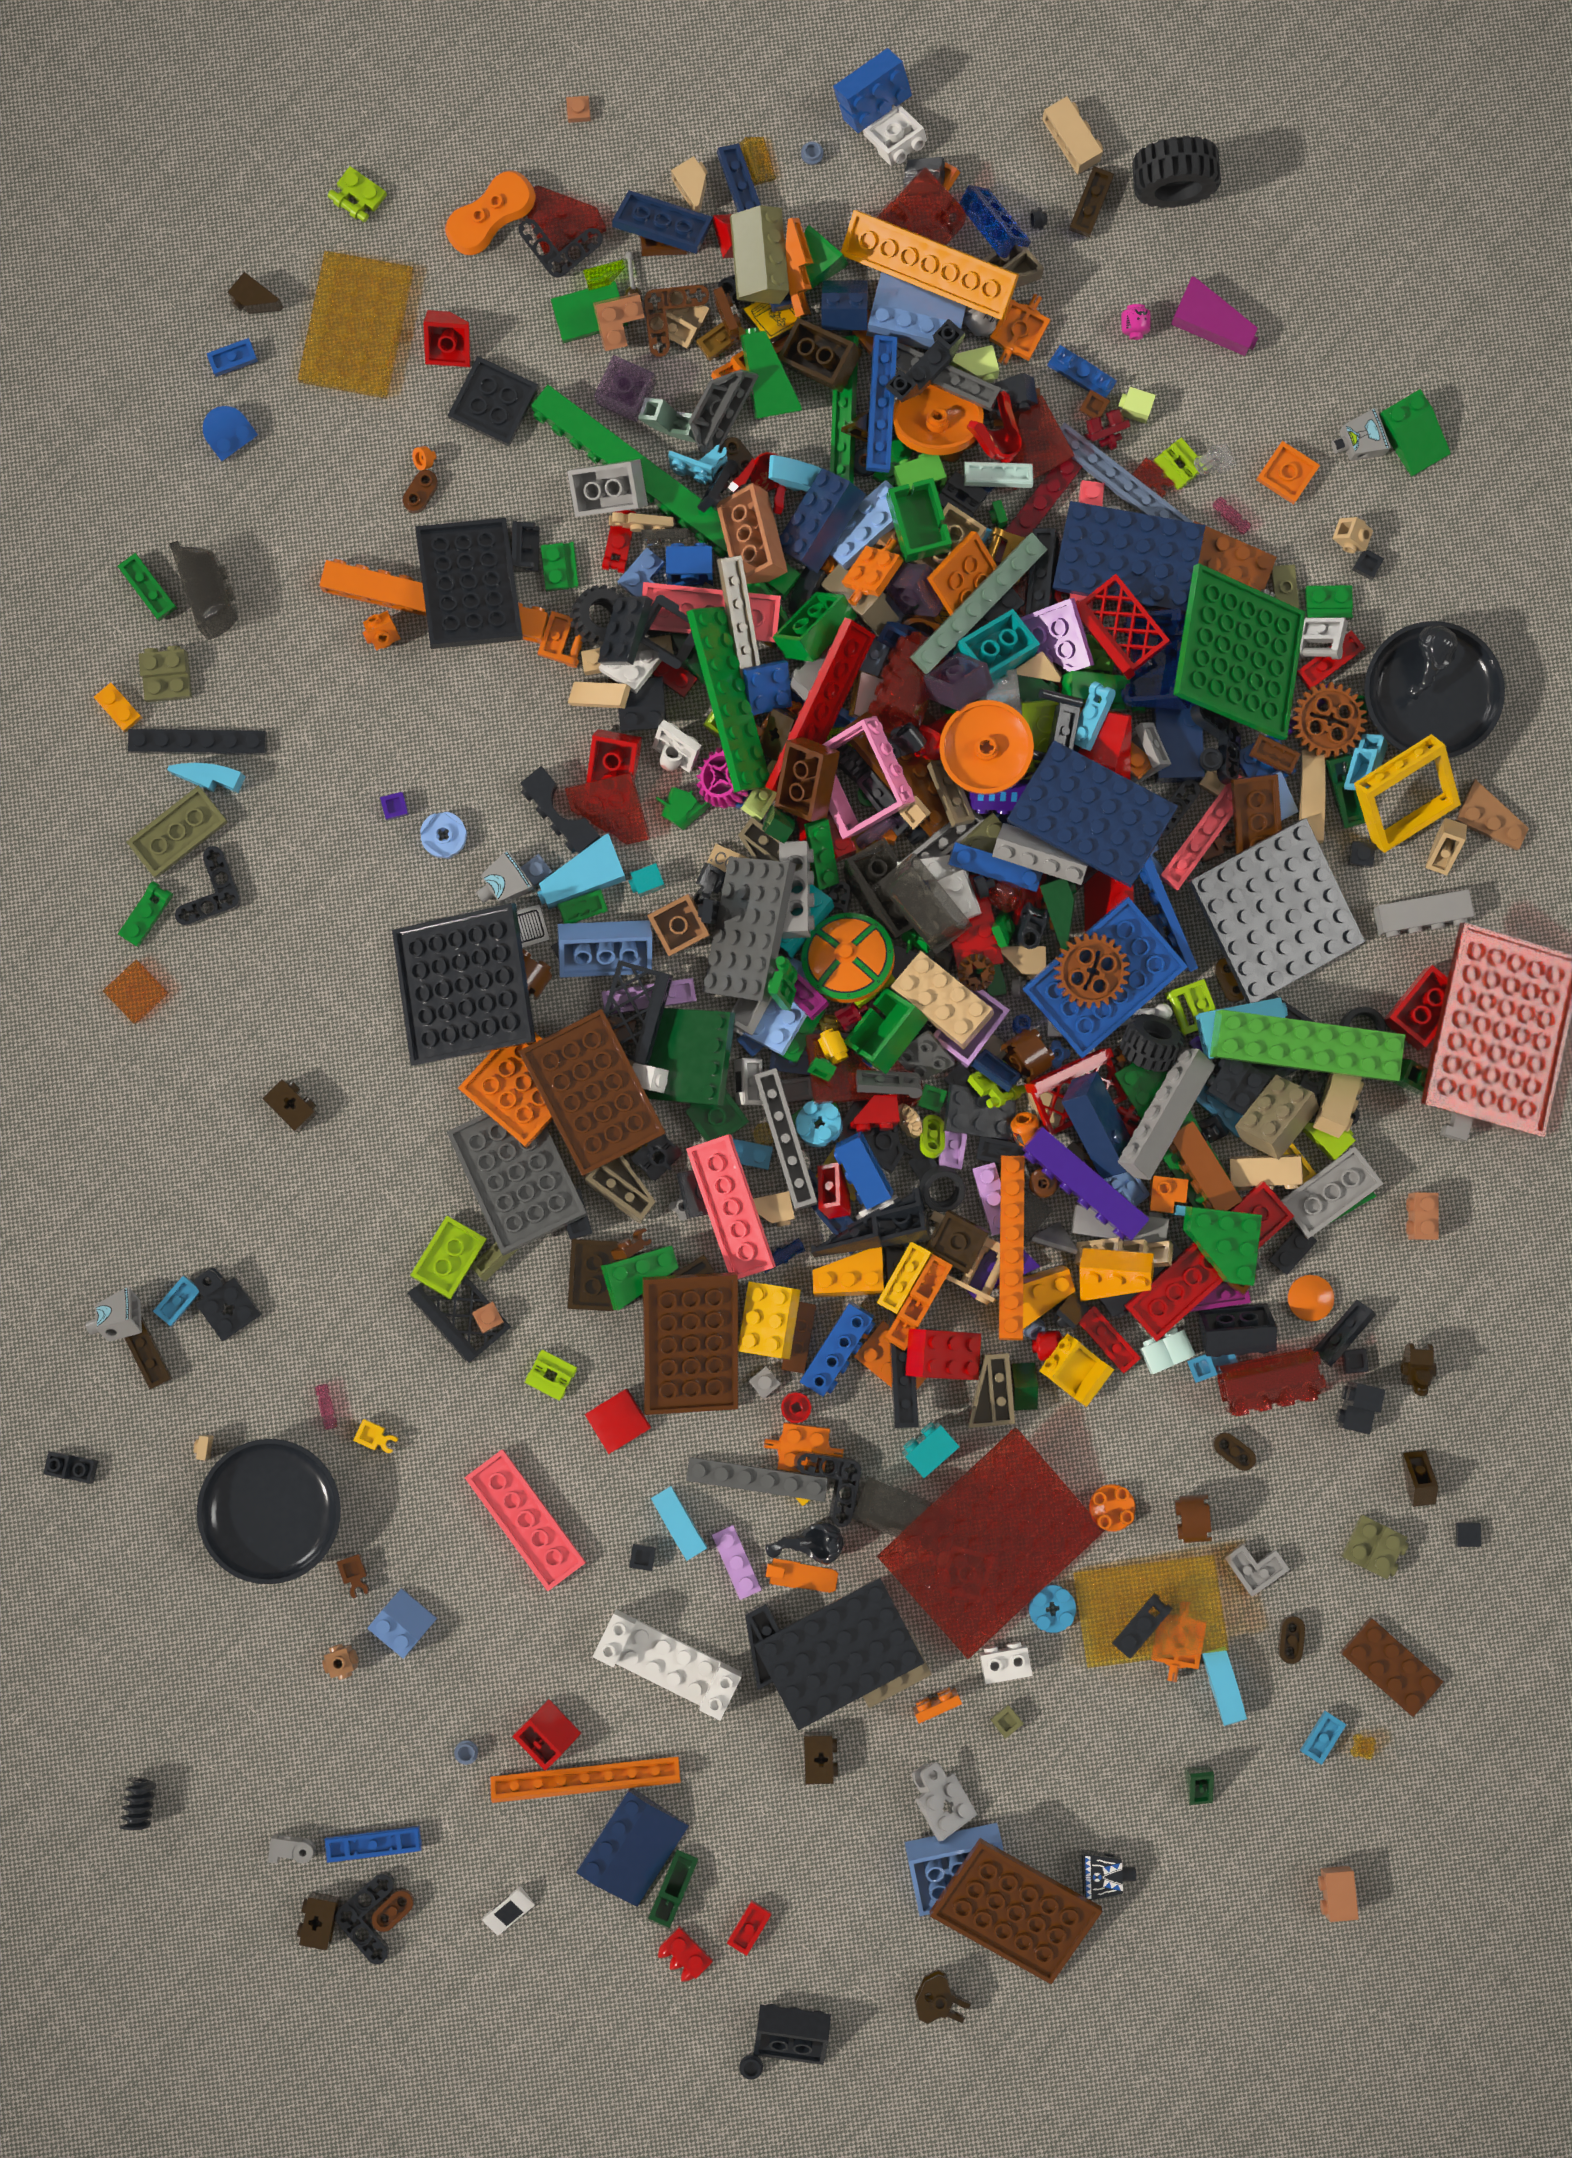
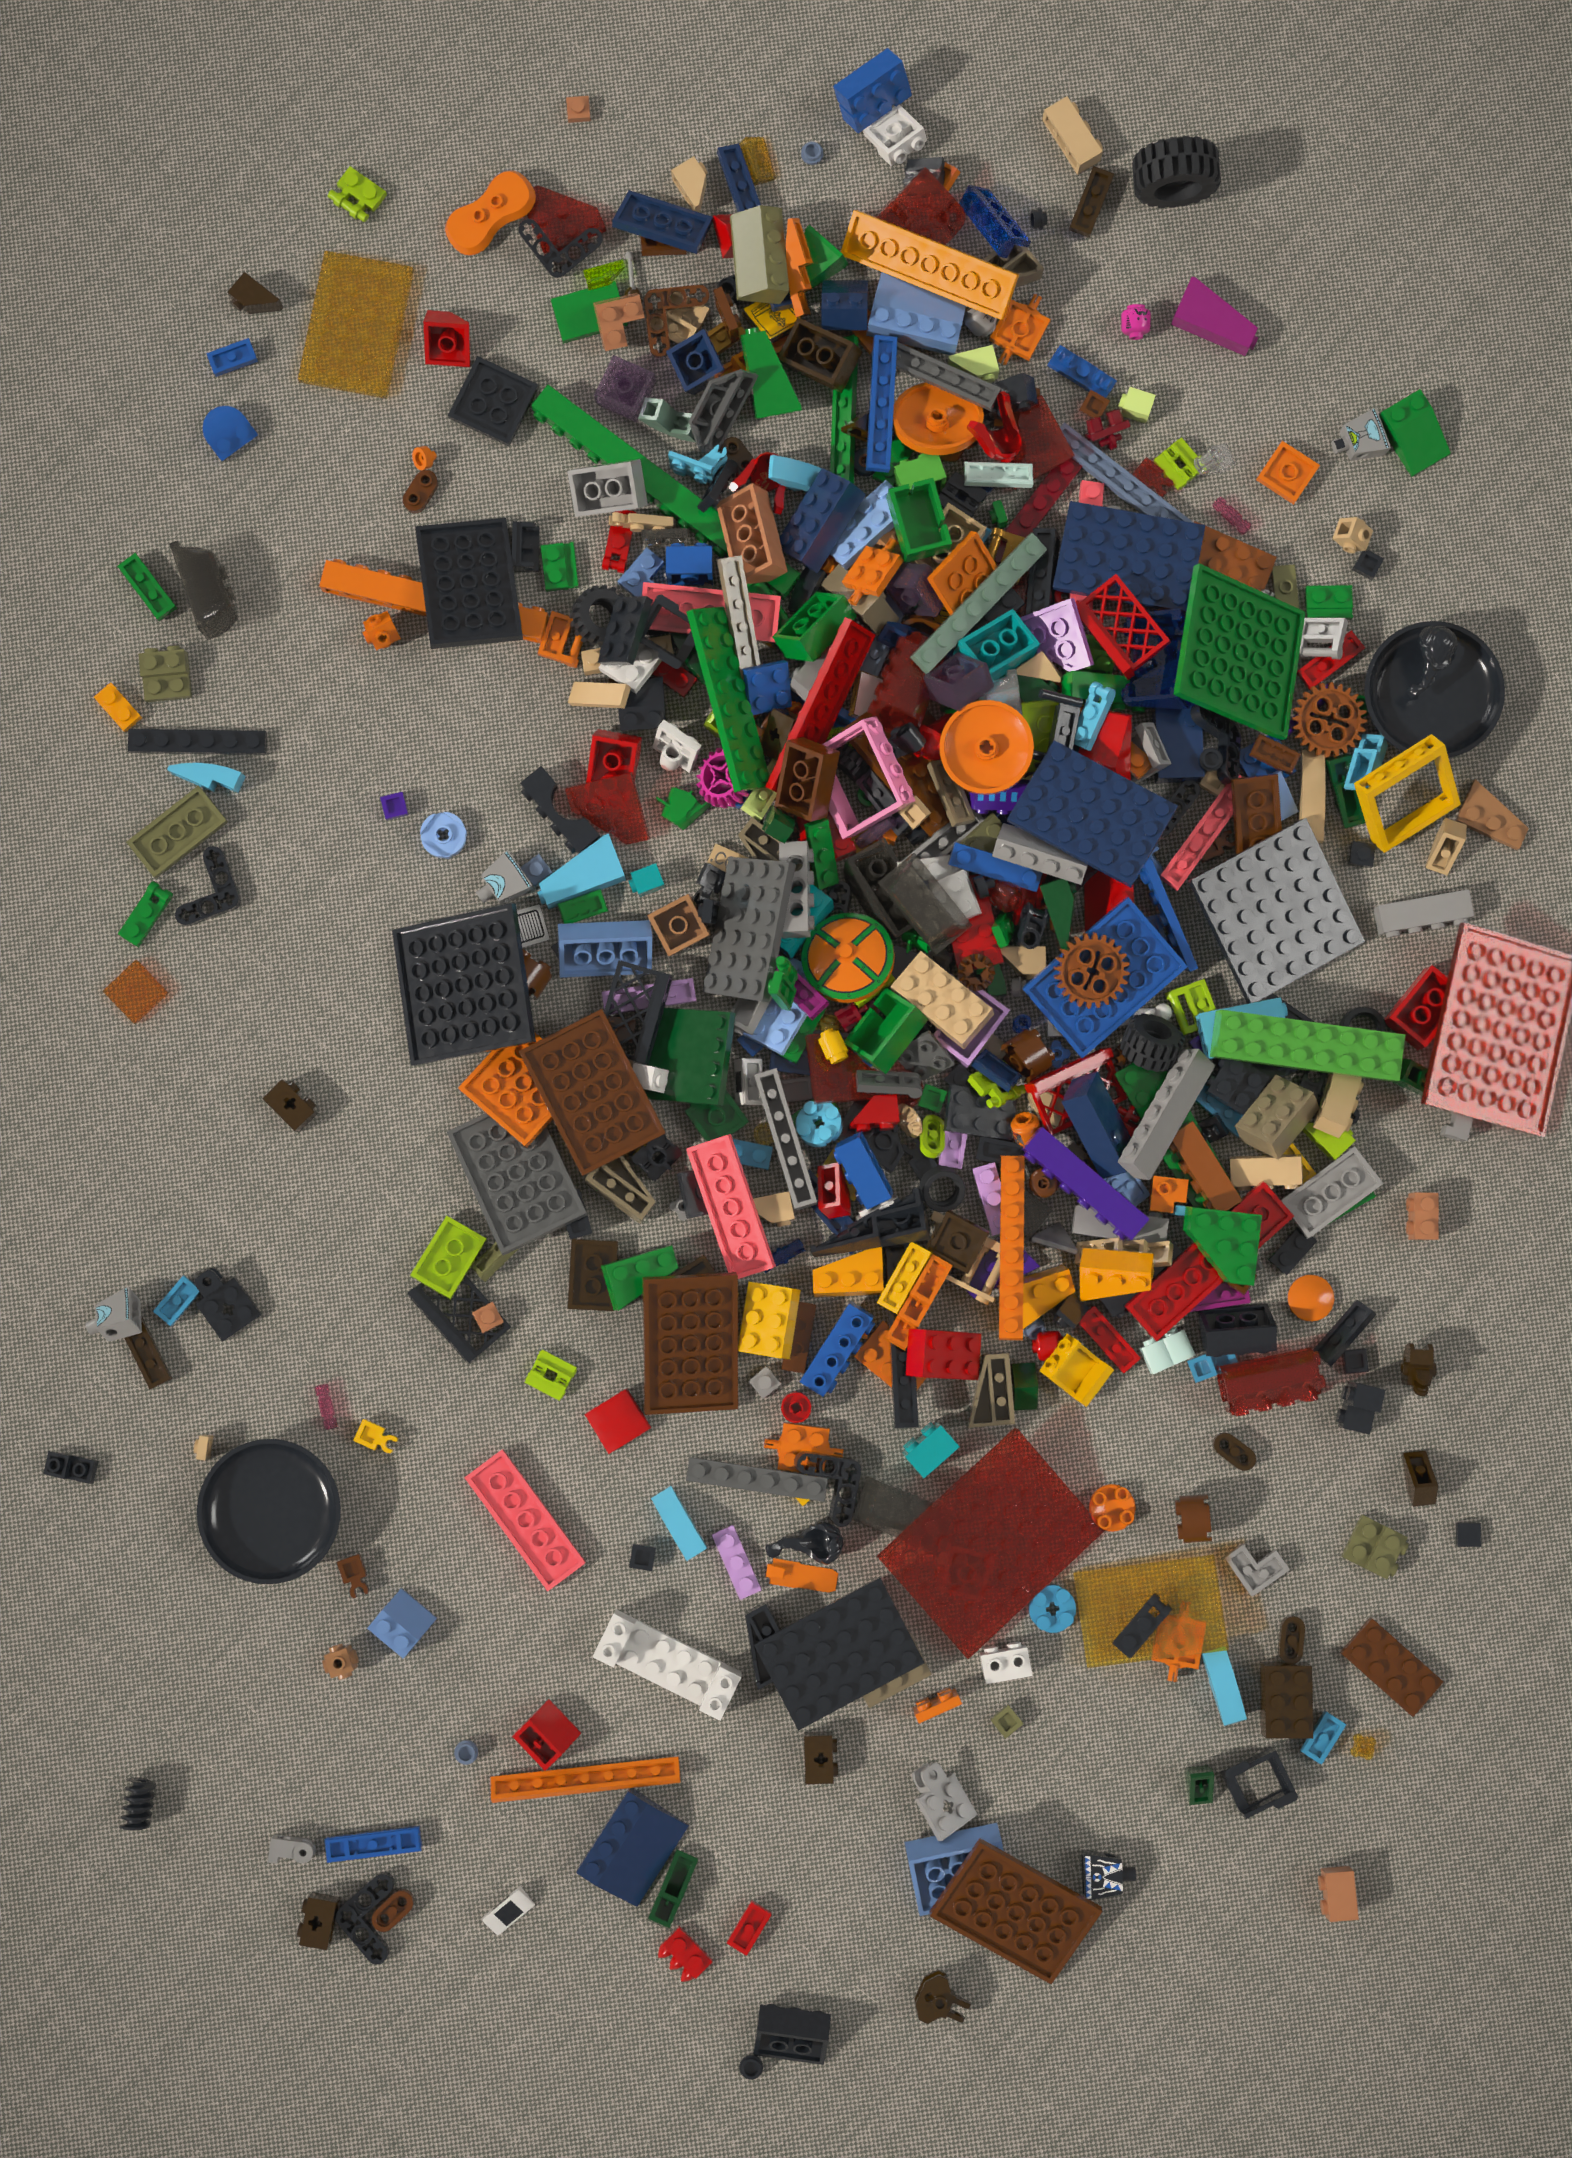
(628, 1247): reddish brown plate -> none
(695, 362): none -> dark blue slope
(822, 1068): green plate -> none
(930, 365): black slope -> none
(1227, 982): dark brown plate -> none
(1277, 1799): none -> black piece
(1286, 1700): none -> dark brown brick

